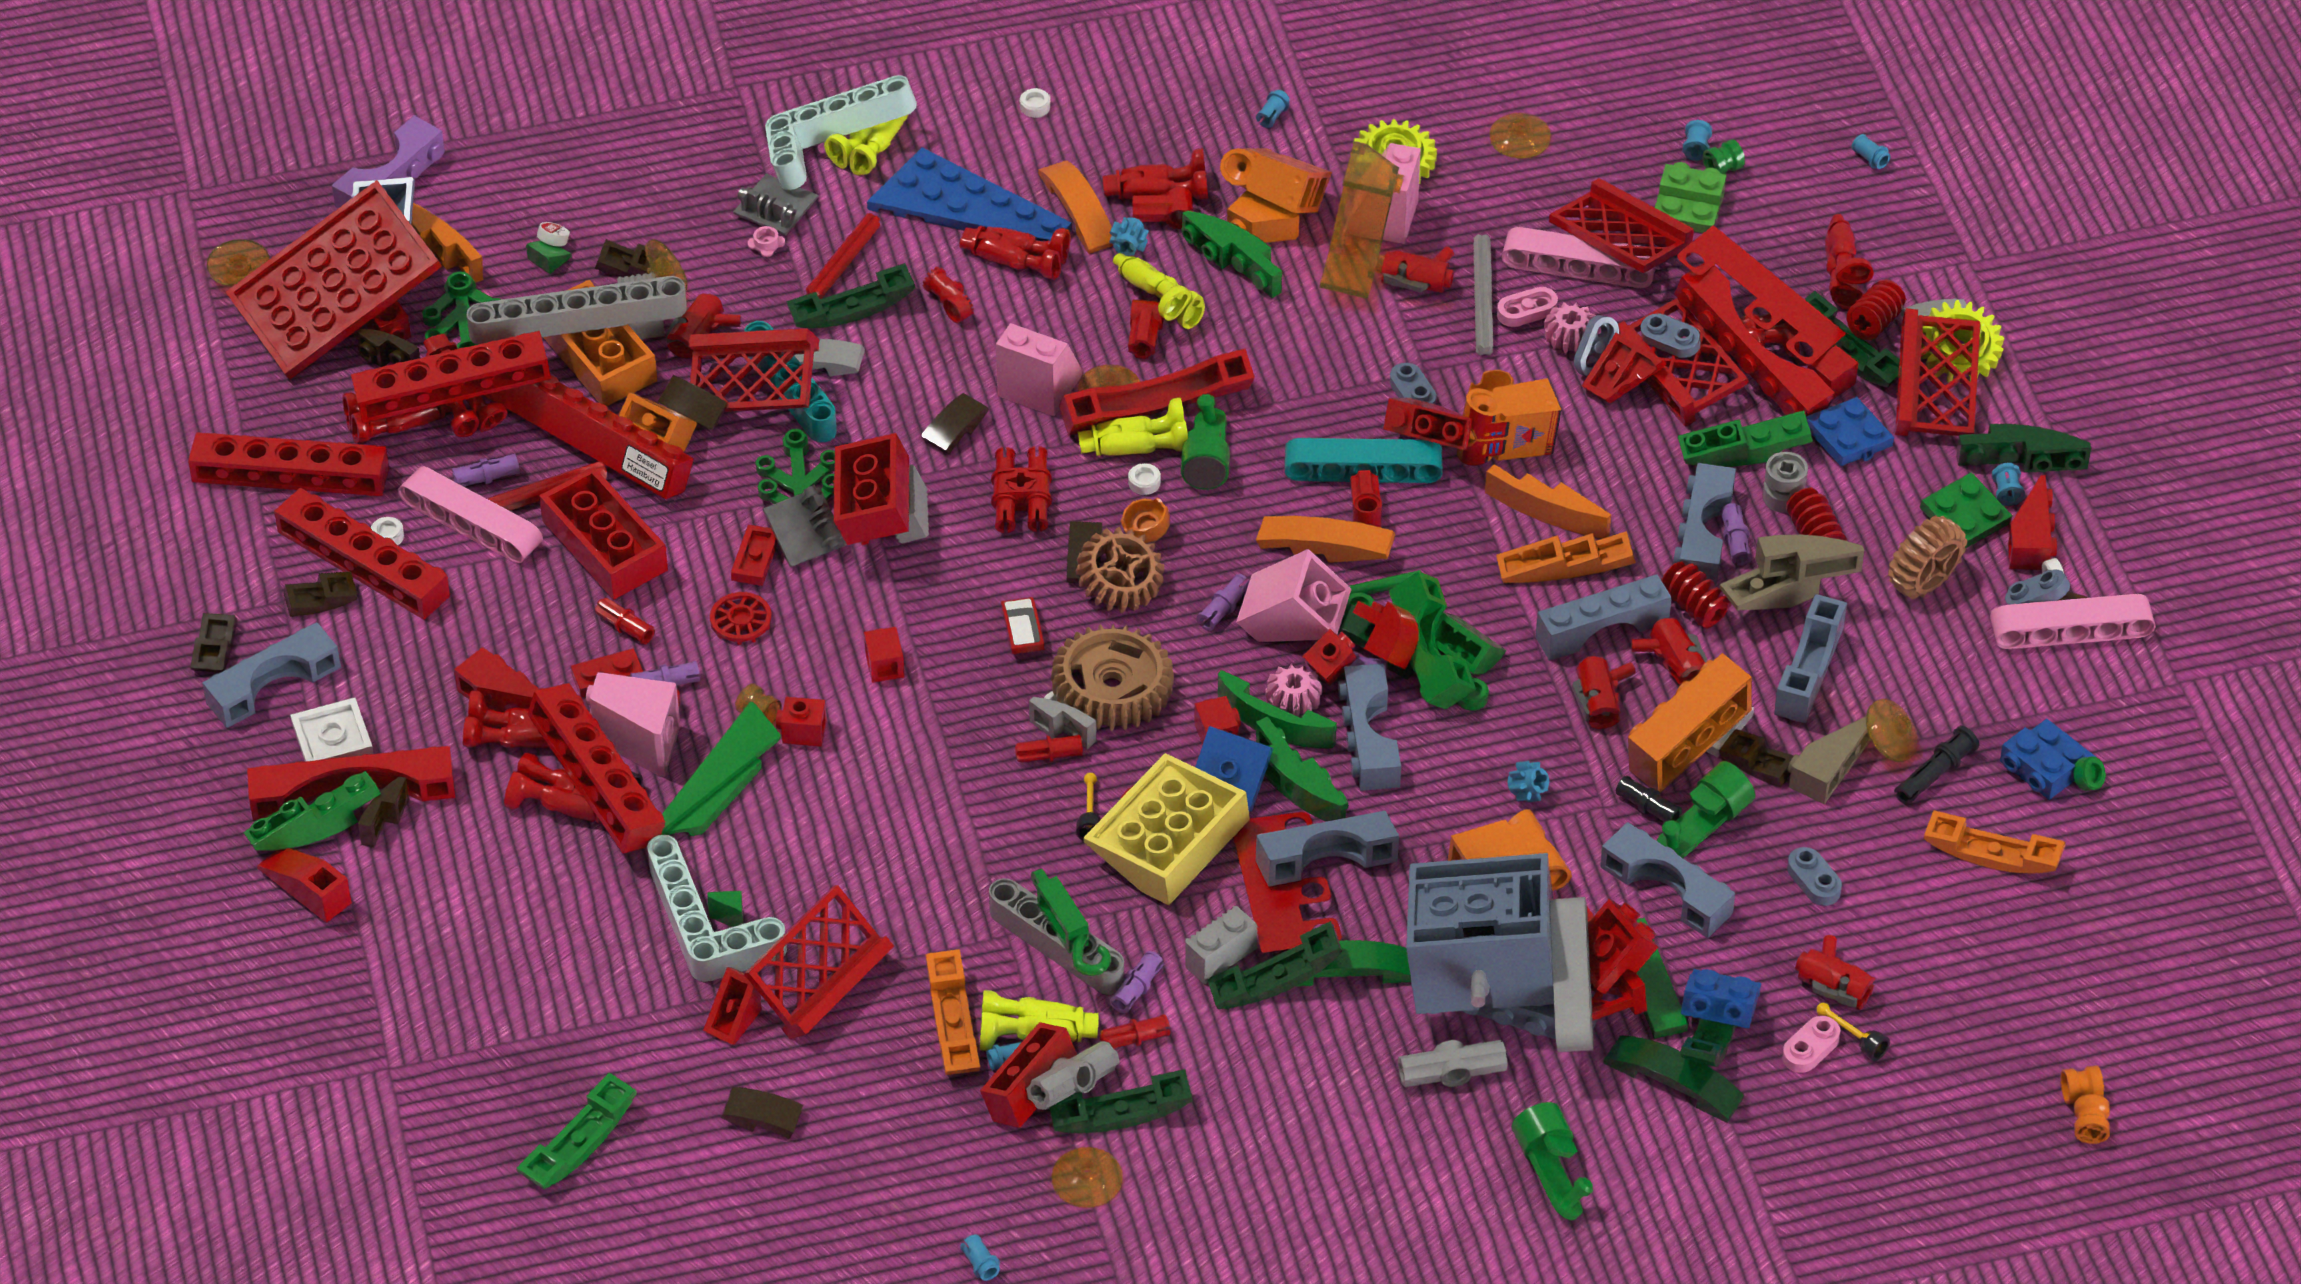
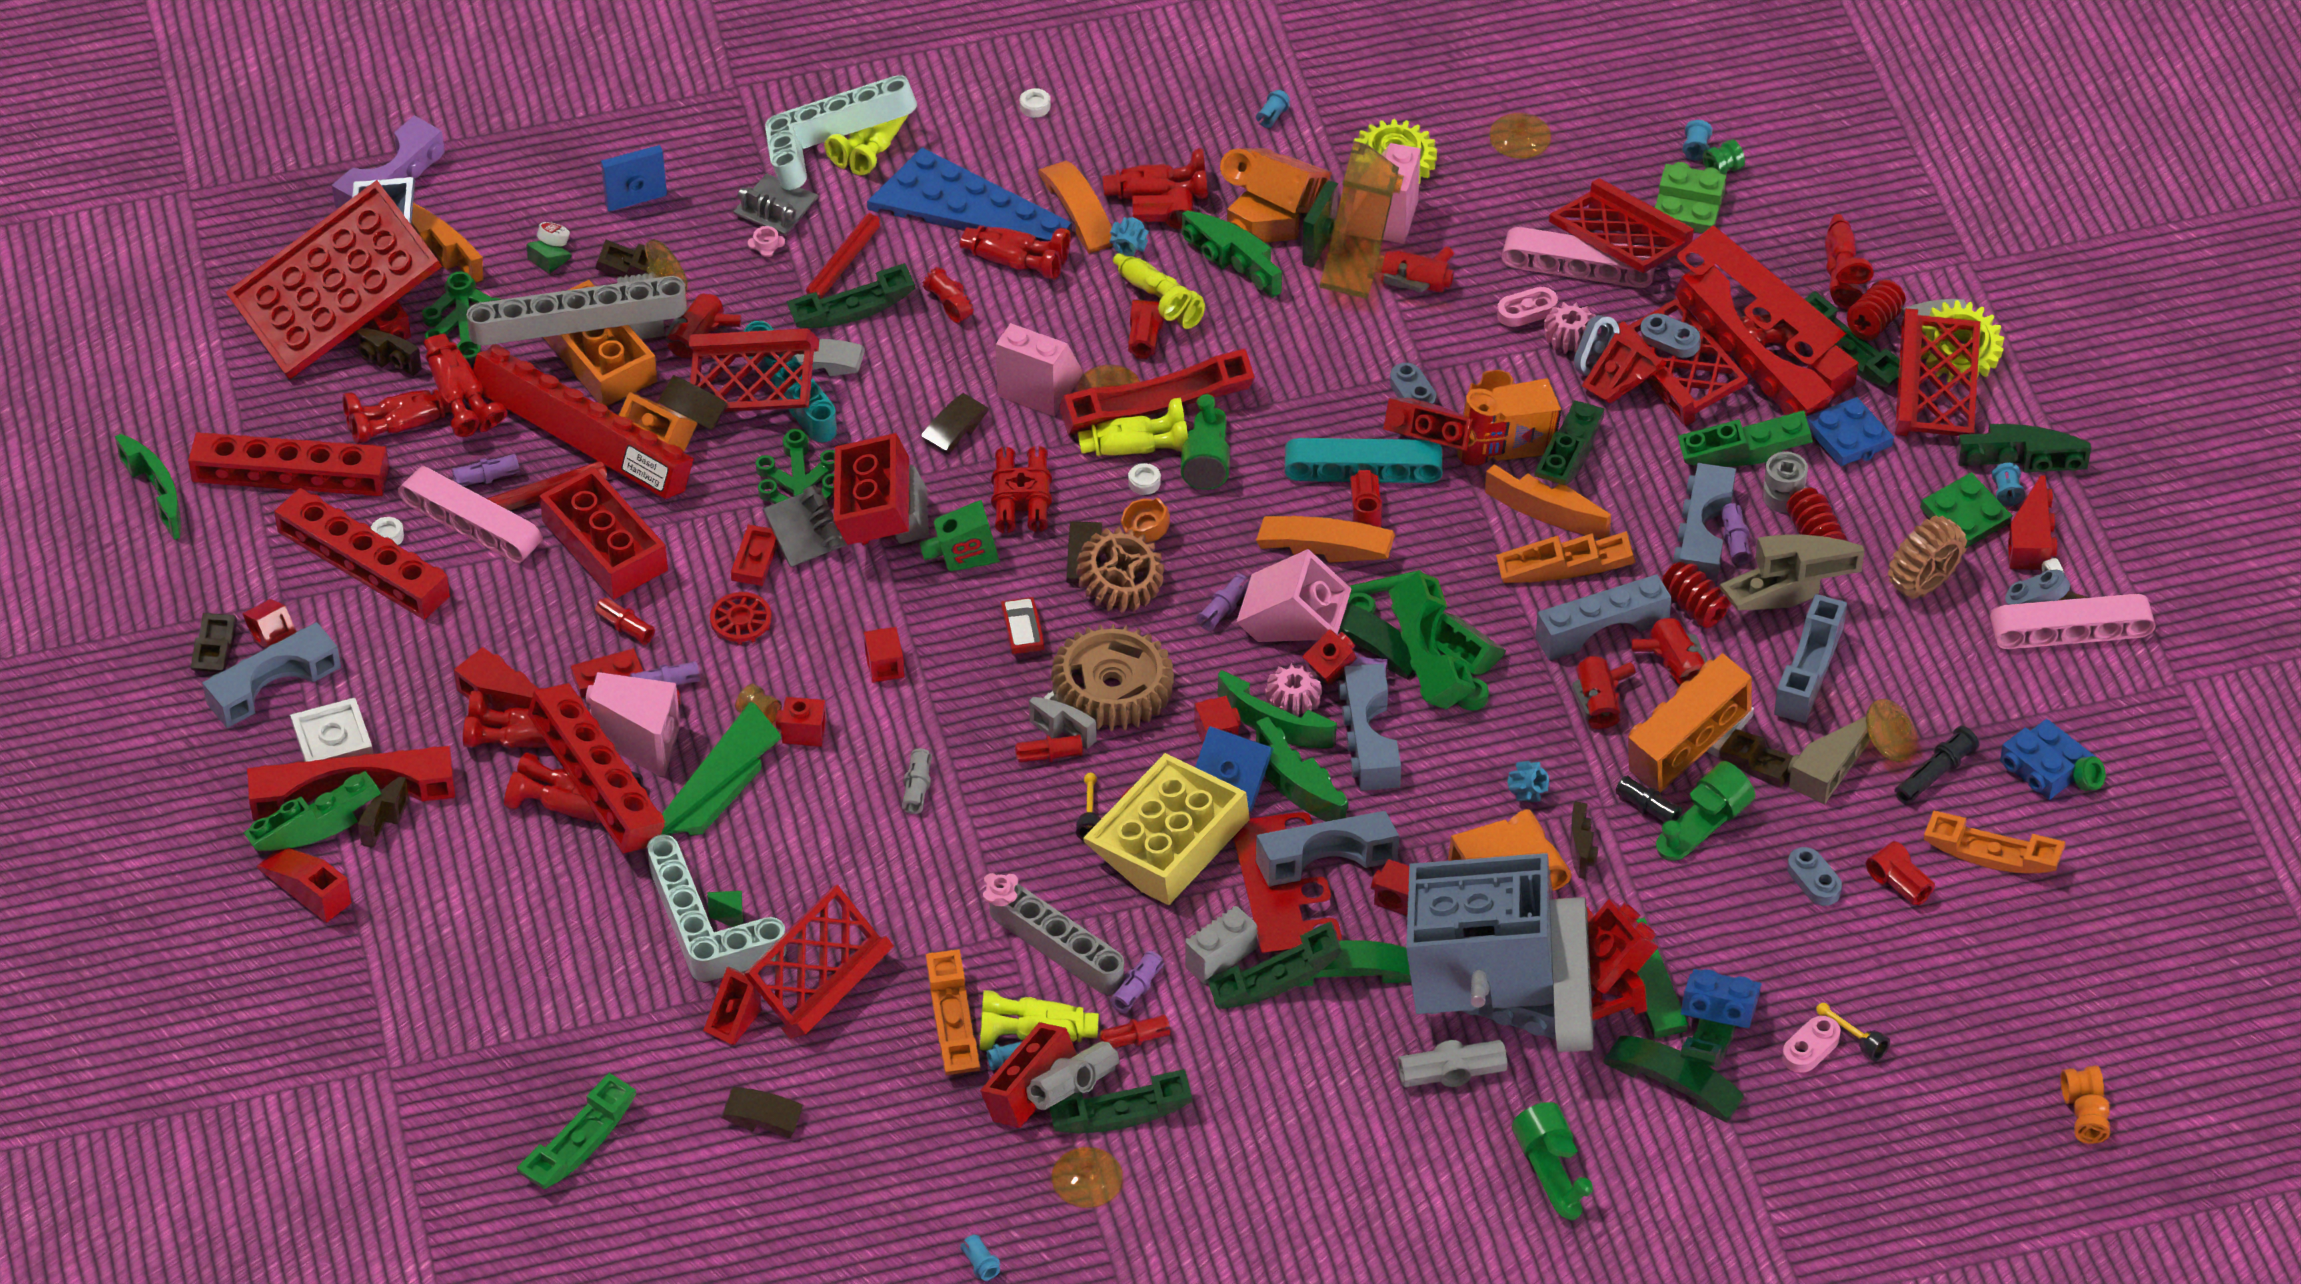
(141, 460): none -> green slope
(235, 260): clear yellow dish -> none
(269, 623): none -> red brick
(327, 593): dark brown slope -> none
(451, 376): red brick -> none
(634, 178): none -> blue plate
(917, 781): none -> light grey pin
(962, 539): none -> green torso
(1000, 896): none -> bright pink plate
(1067, 922): green piece -> none
(1319, 223): none -> dark green plate
(1392, 887): none -> red brick
(1394, 632): red brick -> none
(1483, 295): light grey axle -> none
(1570, 445): none -> dark green slope
(1581, 840): none -> dark brown slope
(1636, 856): sand blue arch -> none
(1833, 976): red piece -> none
(1876, 155): dark azure pin -> none
(1894, 866): none -> red piece

